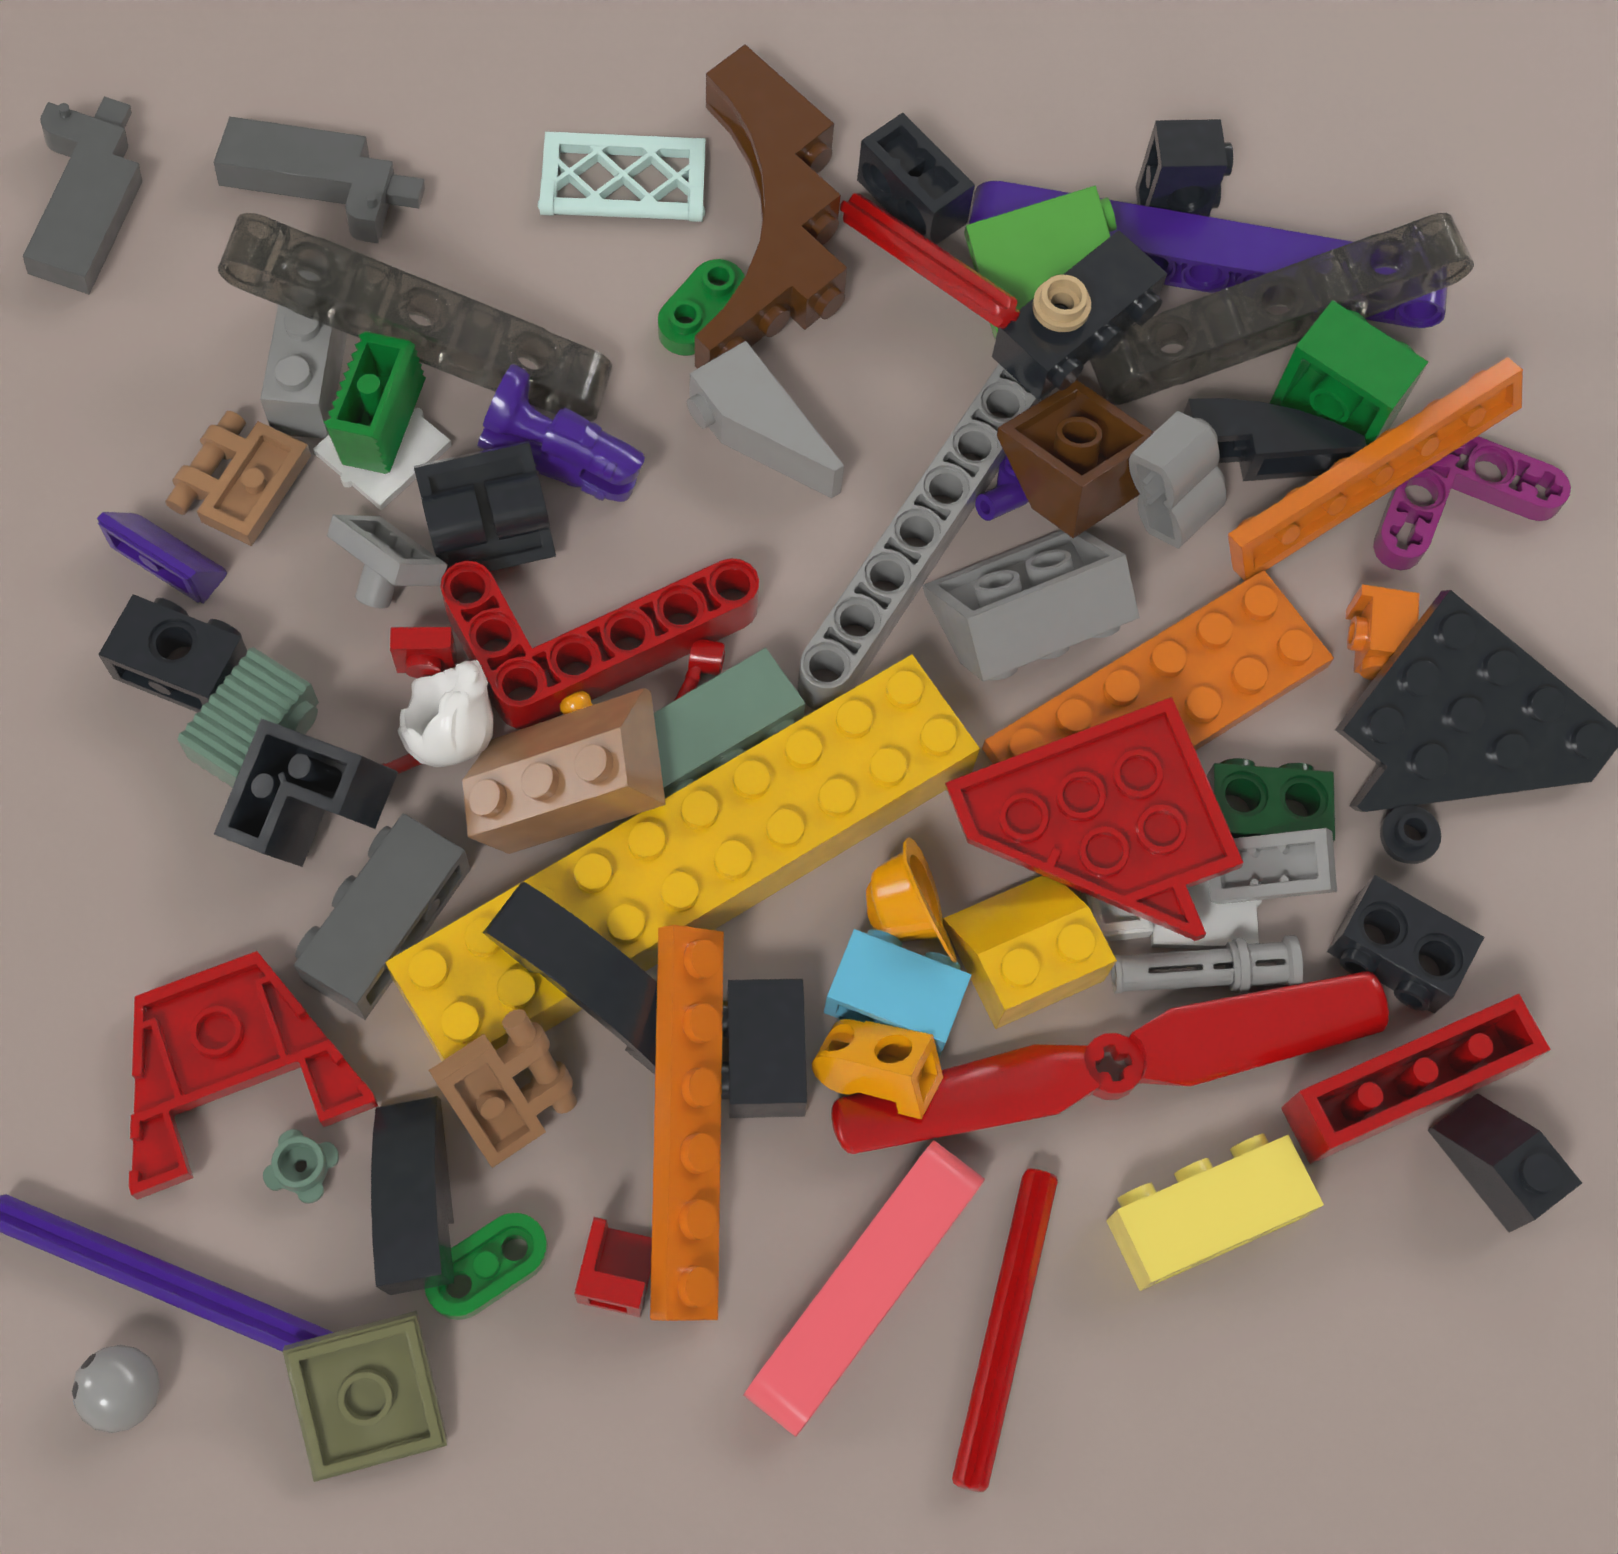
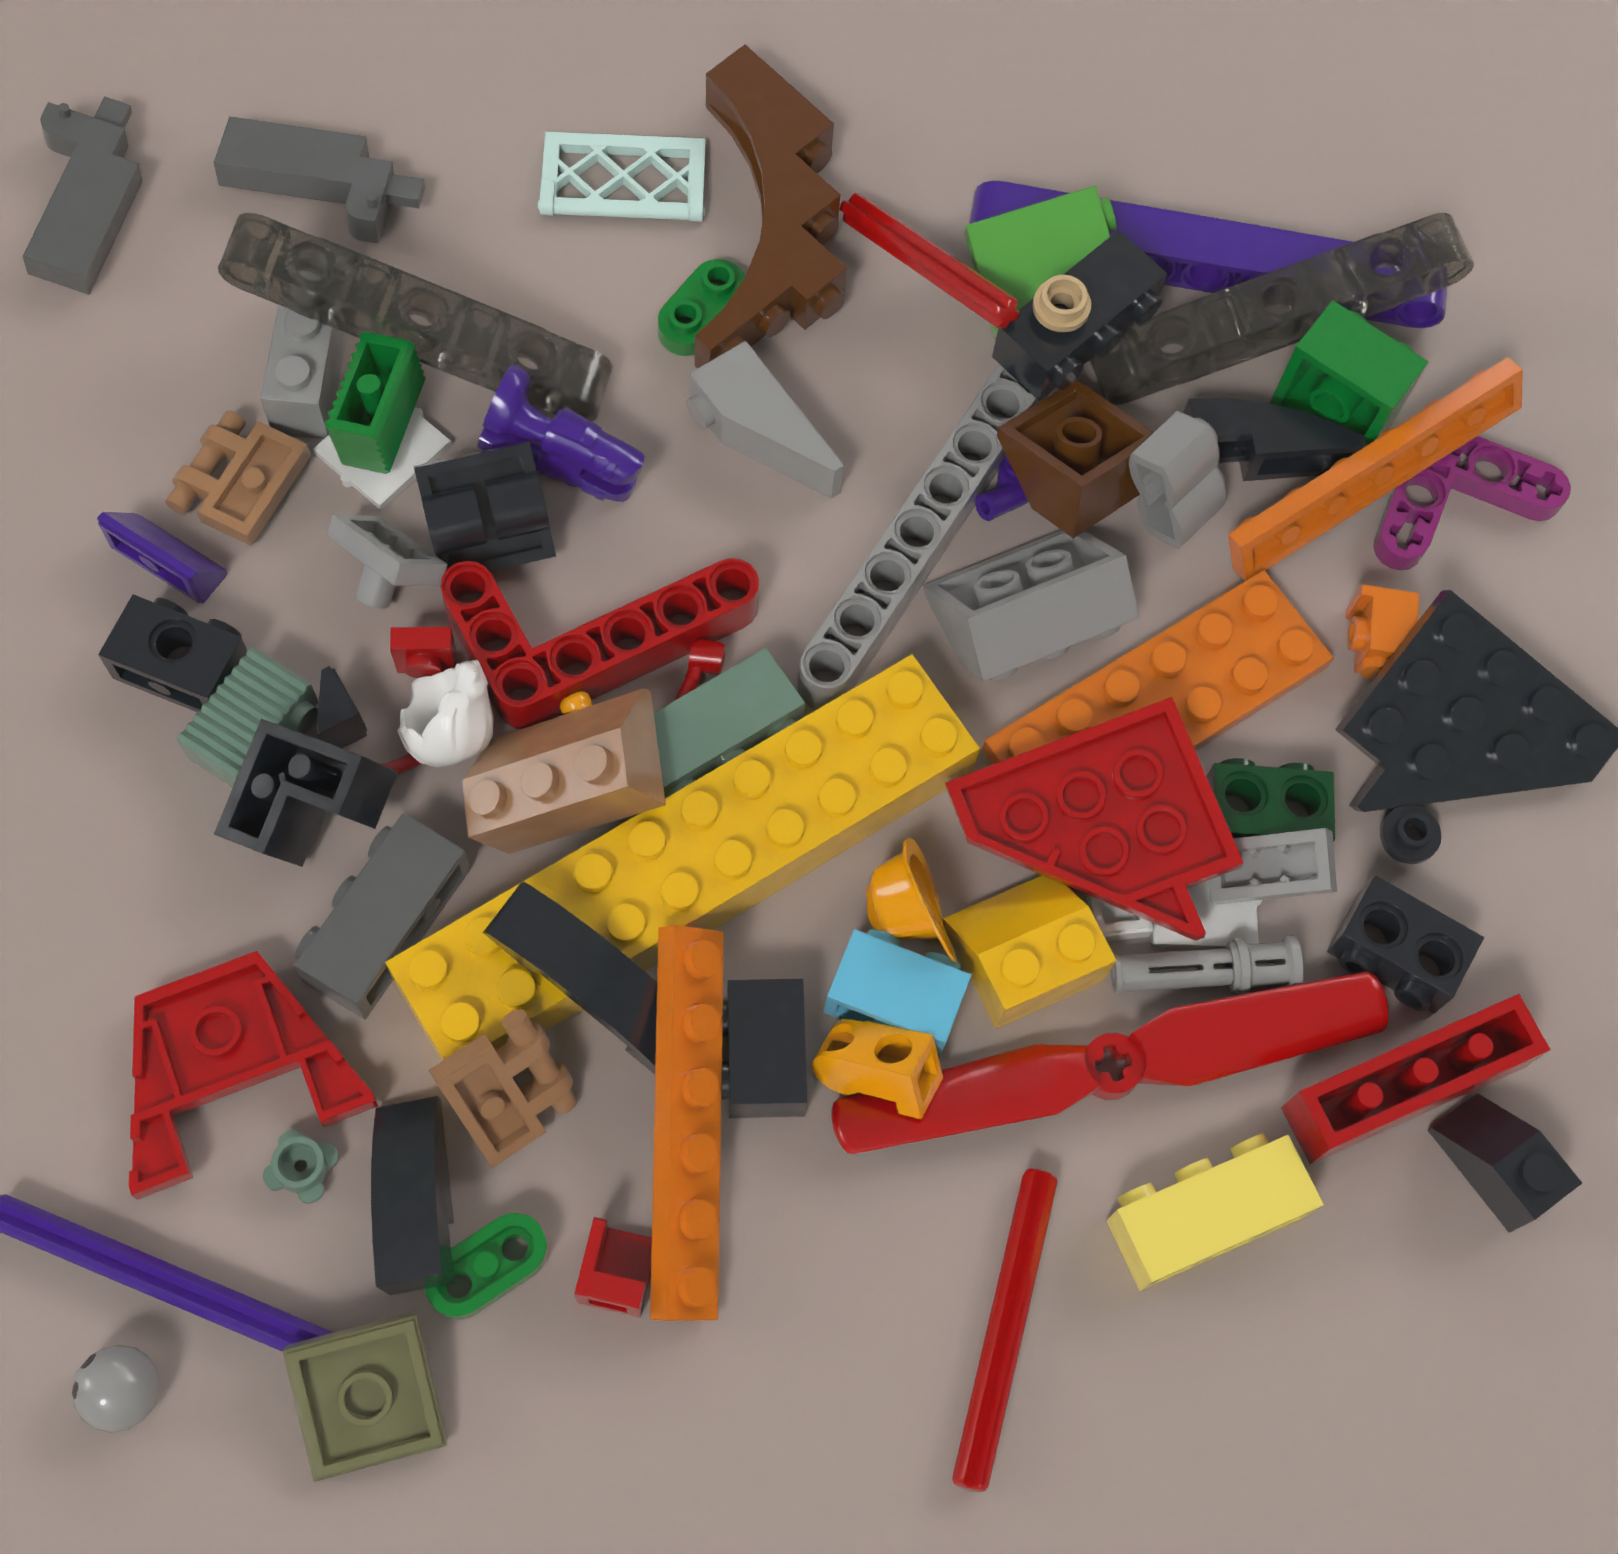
(337, 717): none -> black slope
(863, 1288): coral beam -> none
(915, 179): black brick -> none
(1185, 166): black brick -> none

